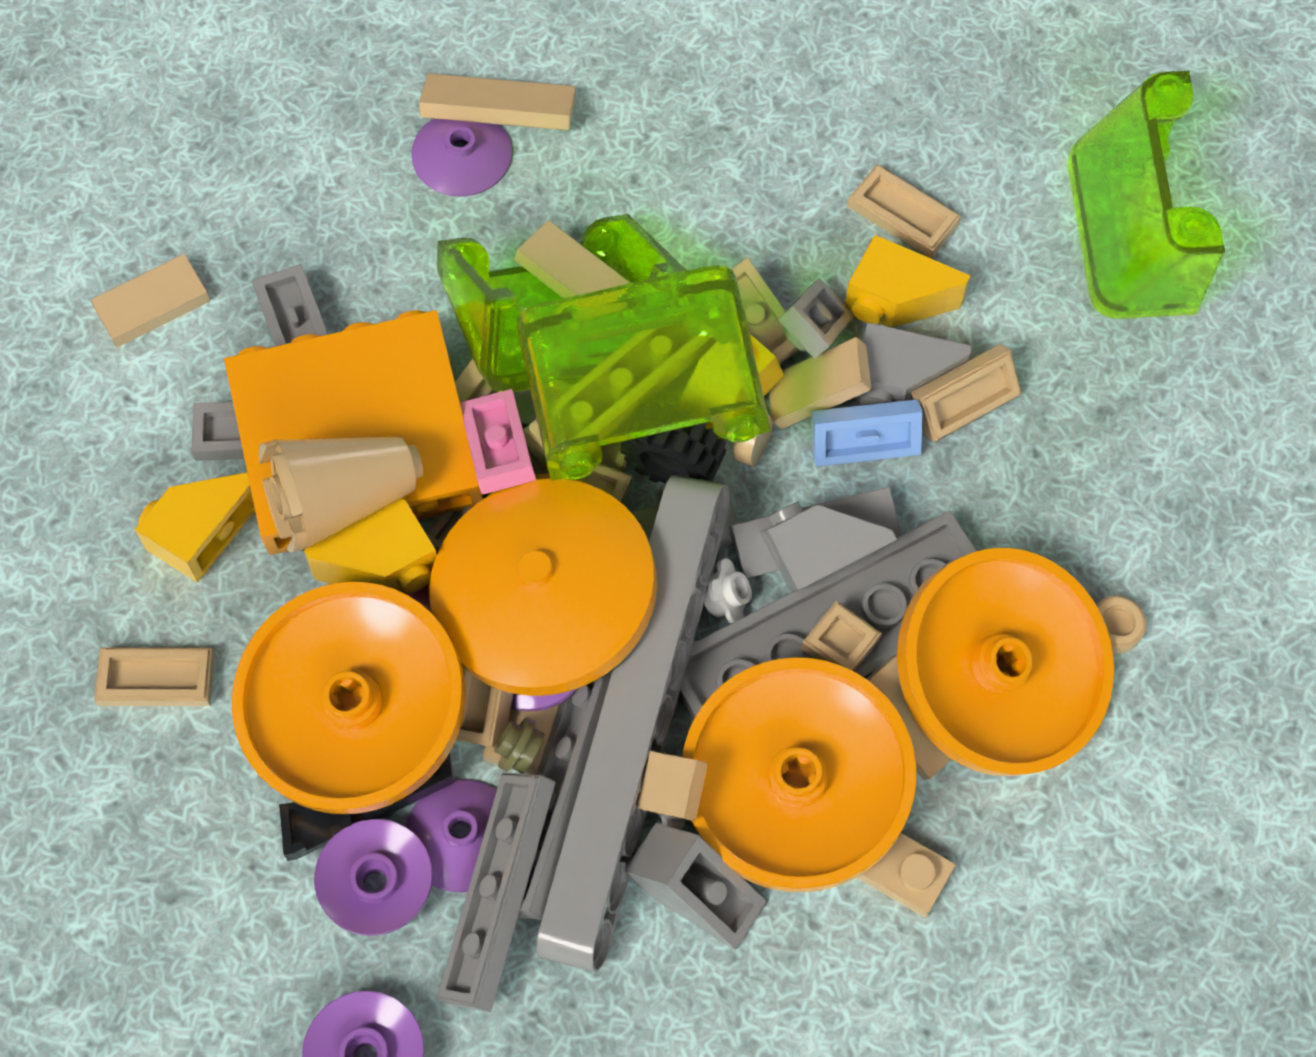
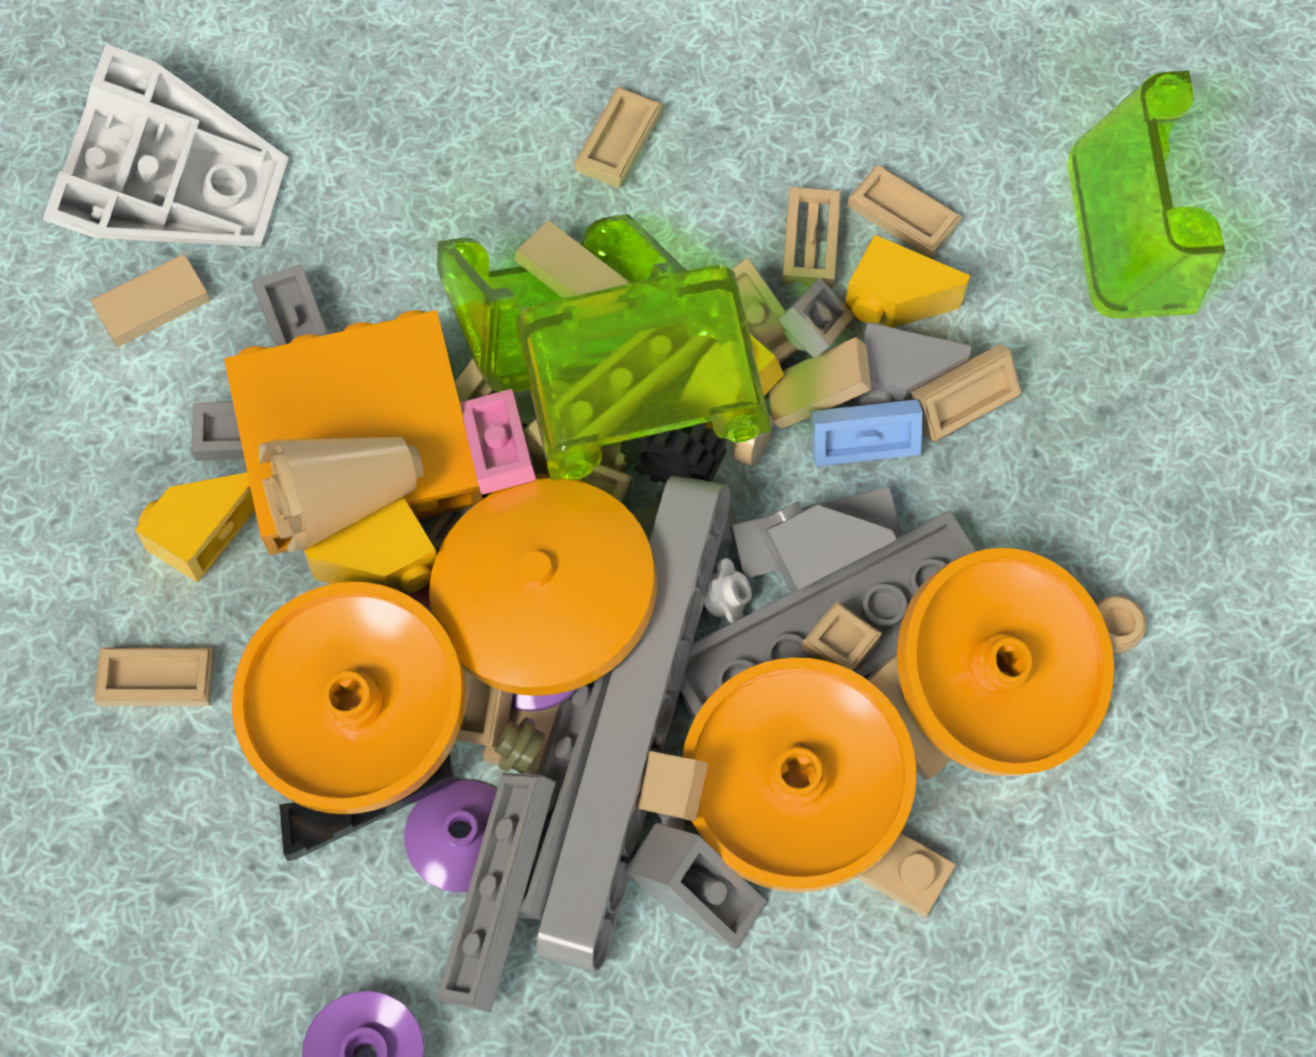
(163, 163): none -> white wedge
(369, 849): medium lavender dish -> none
(461, 169): medium lavender dish -> none
(497, 101): tan tile -> none
(618, 137): none -> tan tile
(809, 274): none -> tan tile

